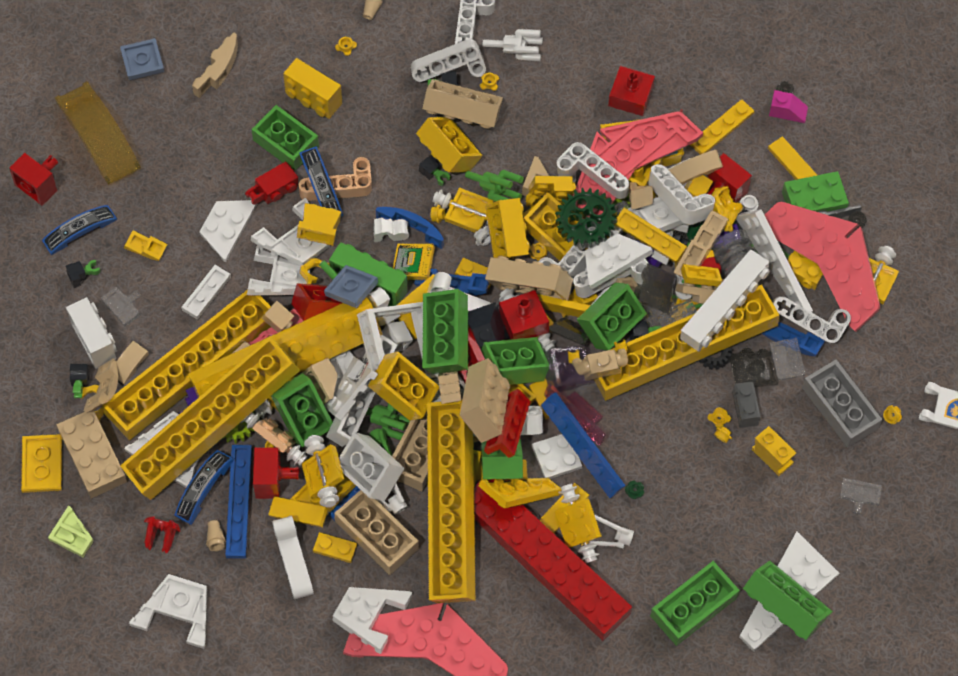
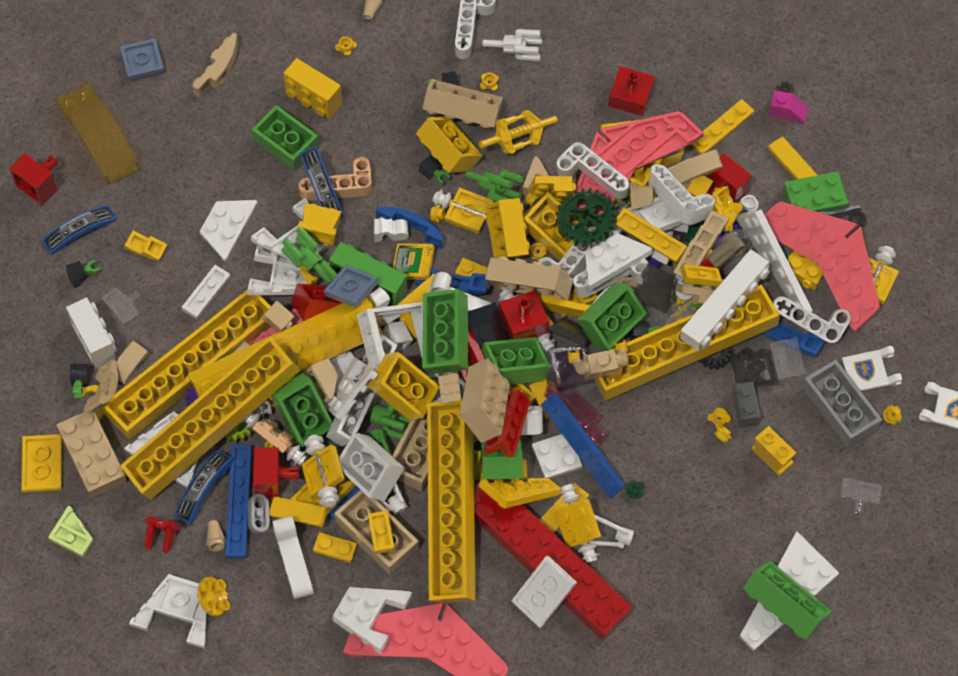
(213, 596): none -> yellow dish
(258, 515): none -> light grey plate
(273, 184): red brick -> none
(306, 254): none -> bright green plant
(381, 532): none -> yellow plate
(447, 64): white beam -> none
(482, 236): white plate -> none
(504, 136): none -> yellow bar
(544, 591): none -> white tile
(694, 603): bright green brick -> none
(731, 247): none -> dark tan piece
(869, 371): none -> white flag

